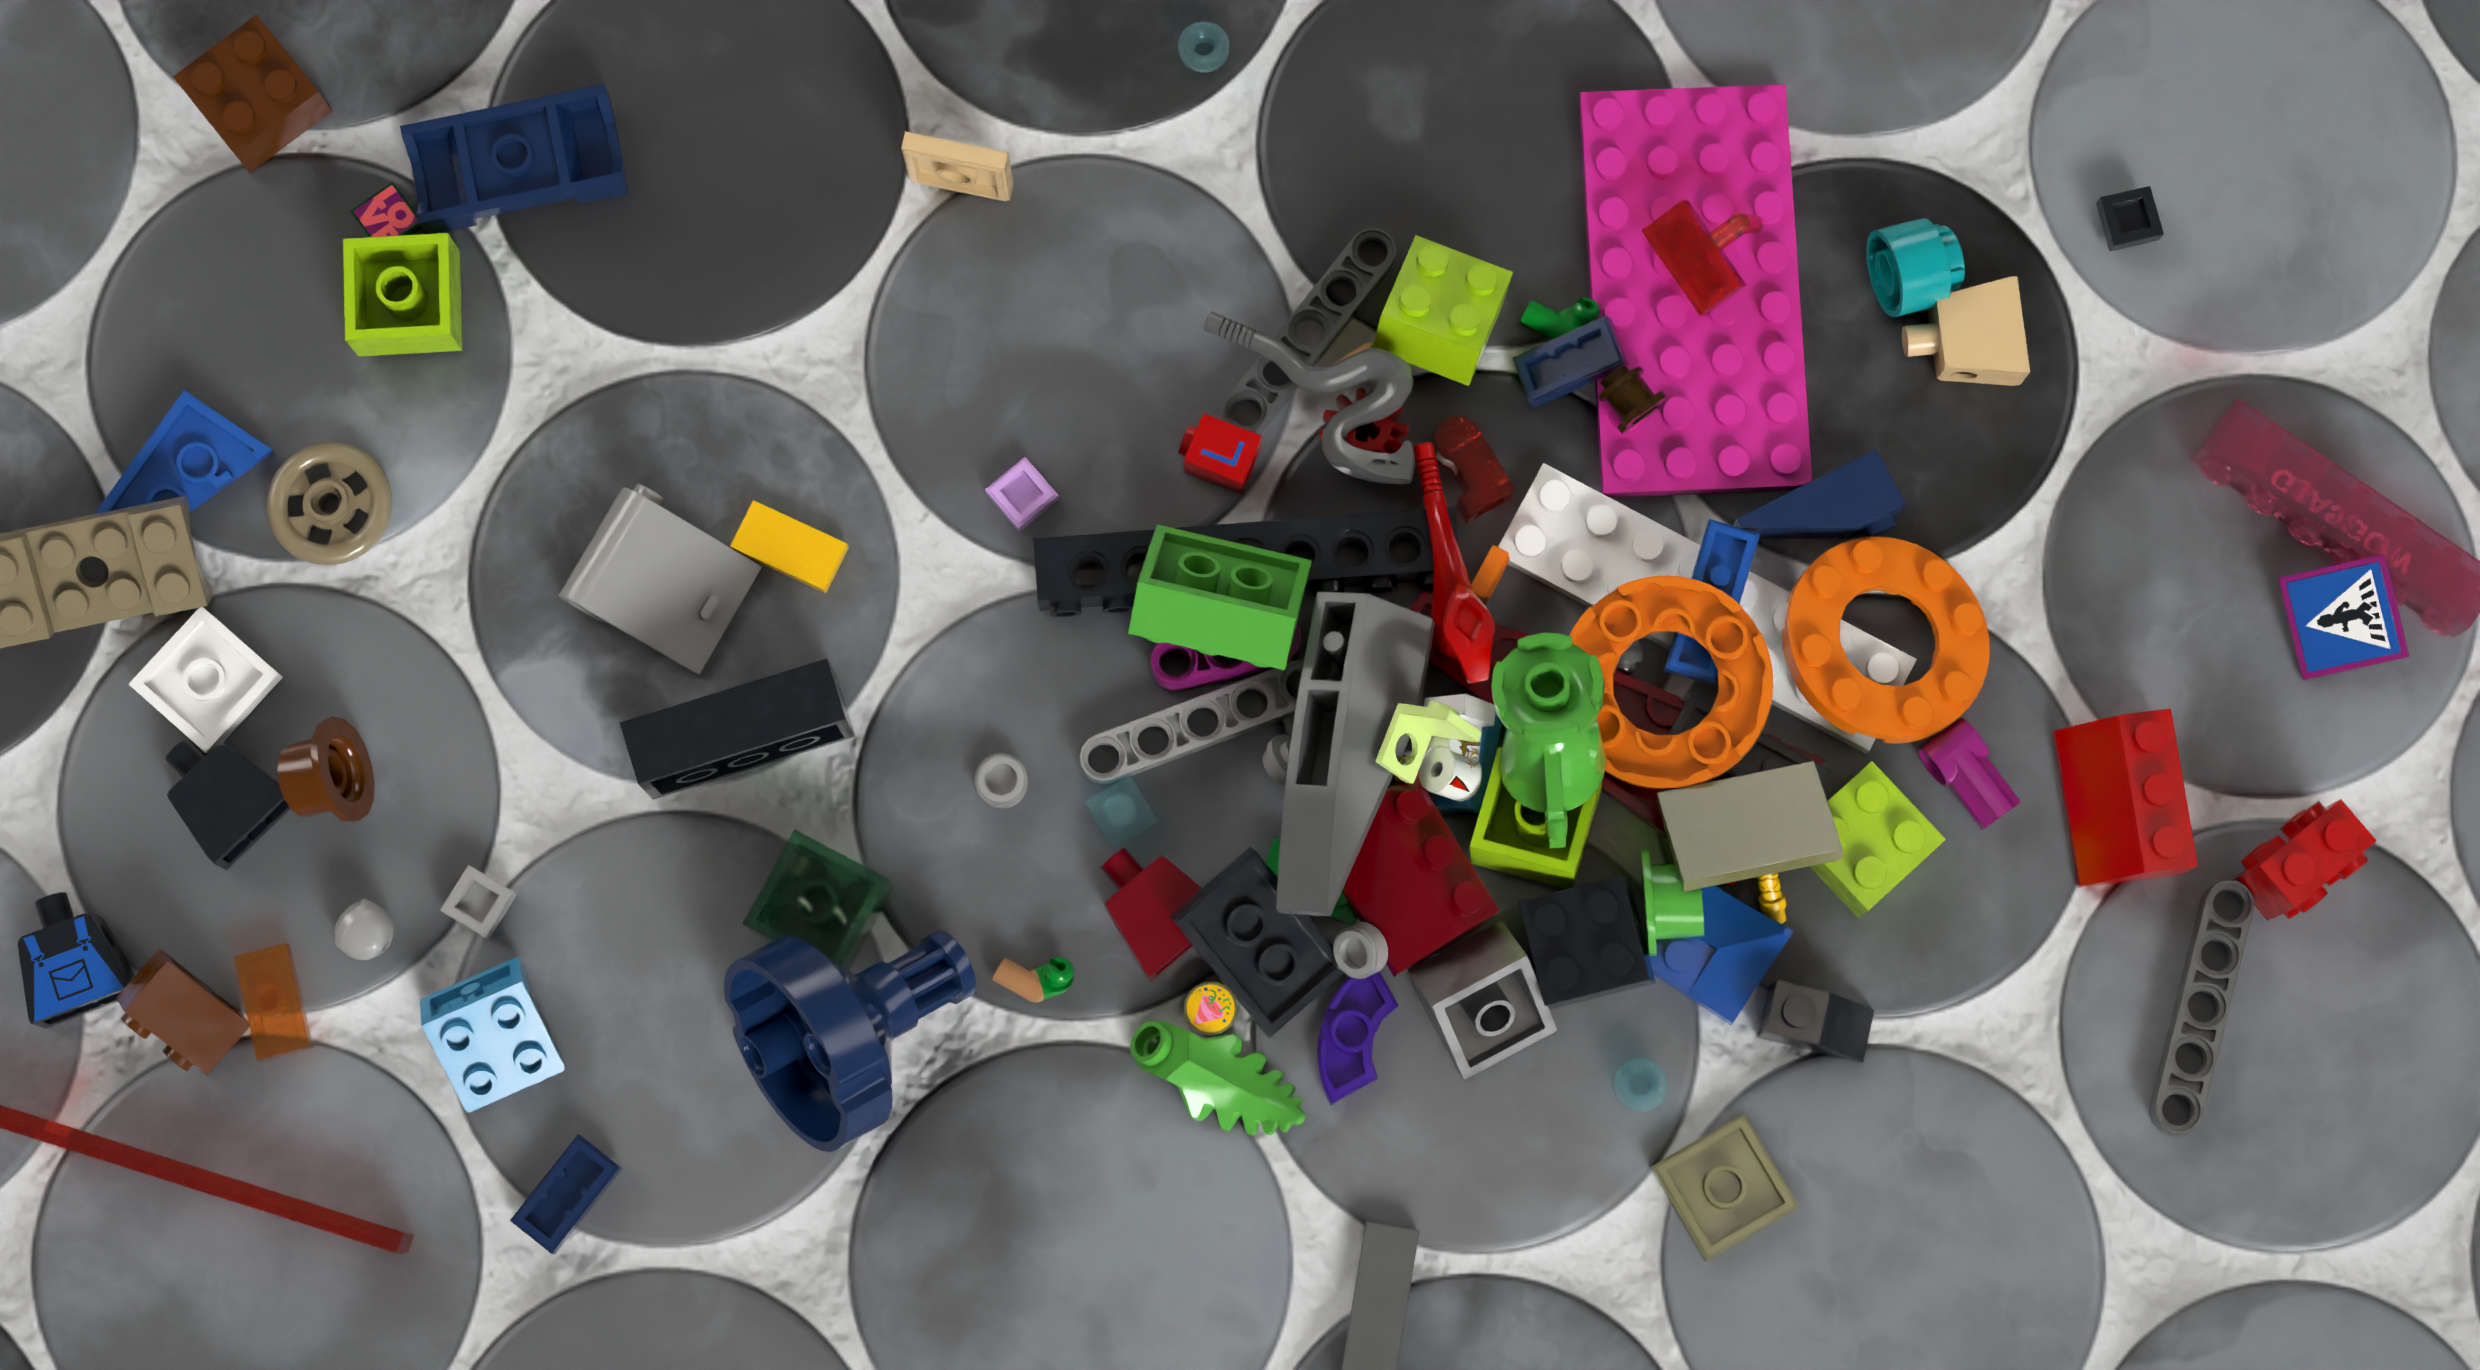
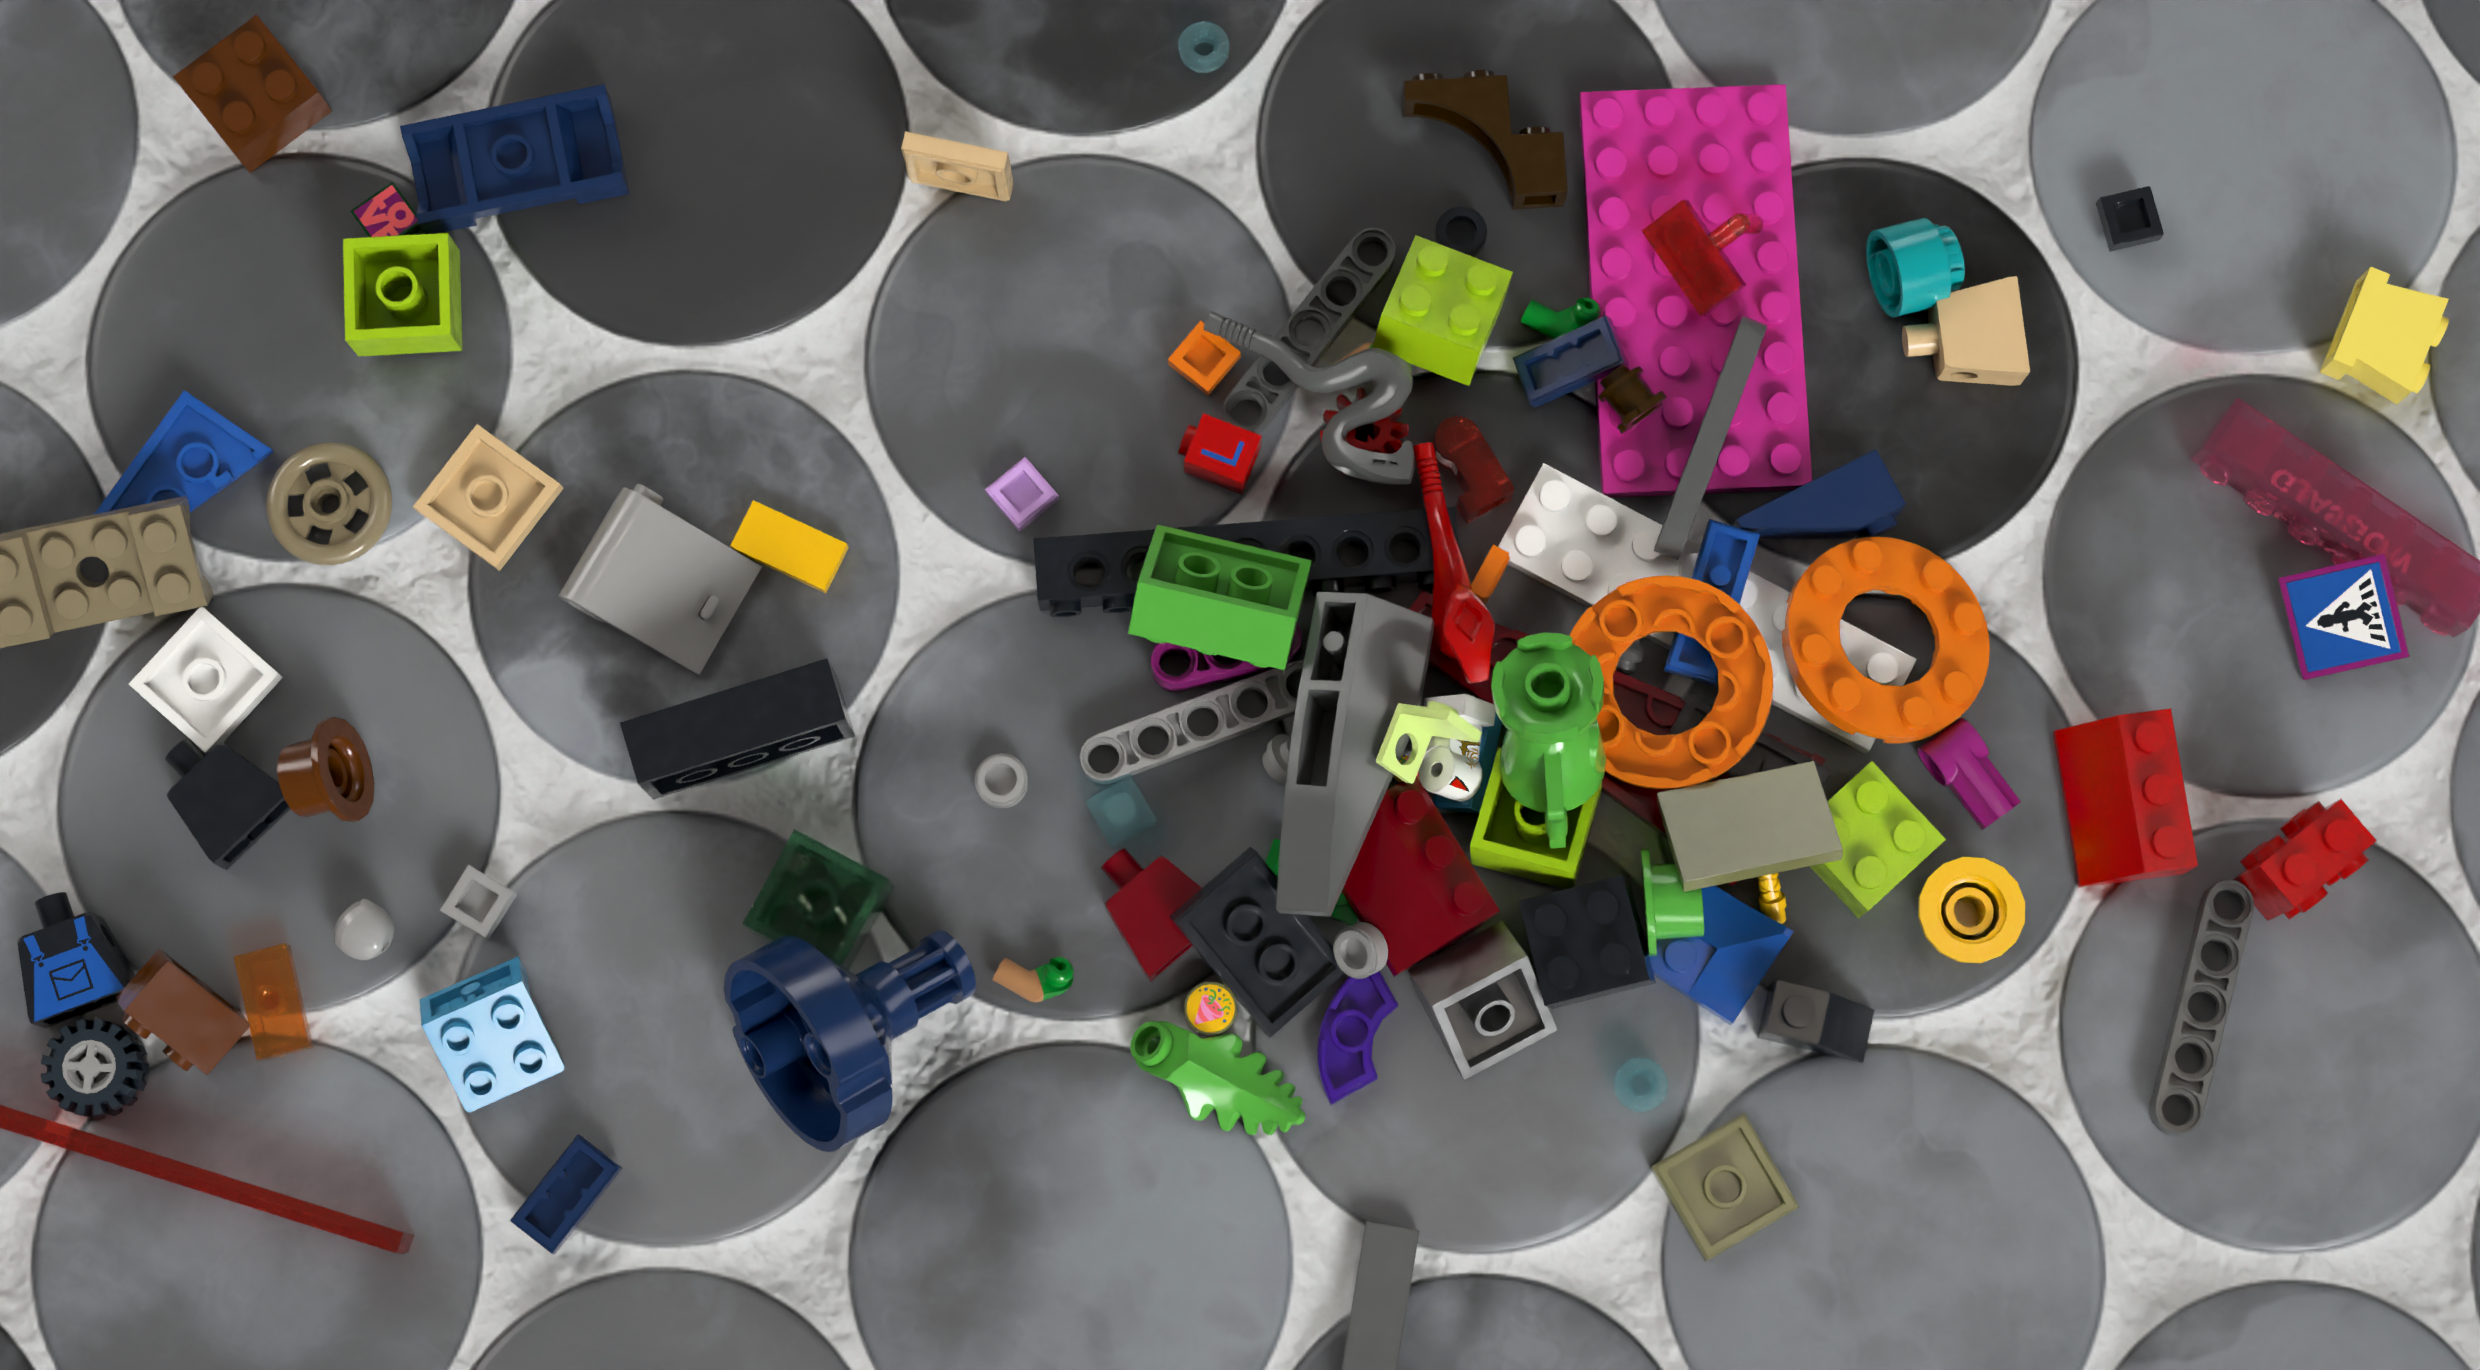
(76, 1064): none -> black wheel
(488, 497): none -> tan plate
(1204, 359): none -> orange plate
(1462, 230): none -> black tile
(1479, 106): none -> dark brown arch
(1710, 438): none -> dark grey beam
(1971, 910): none -> yellow piece
(2386, 336): none -> light yellow hips

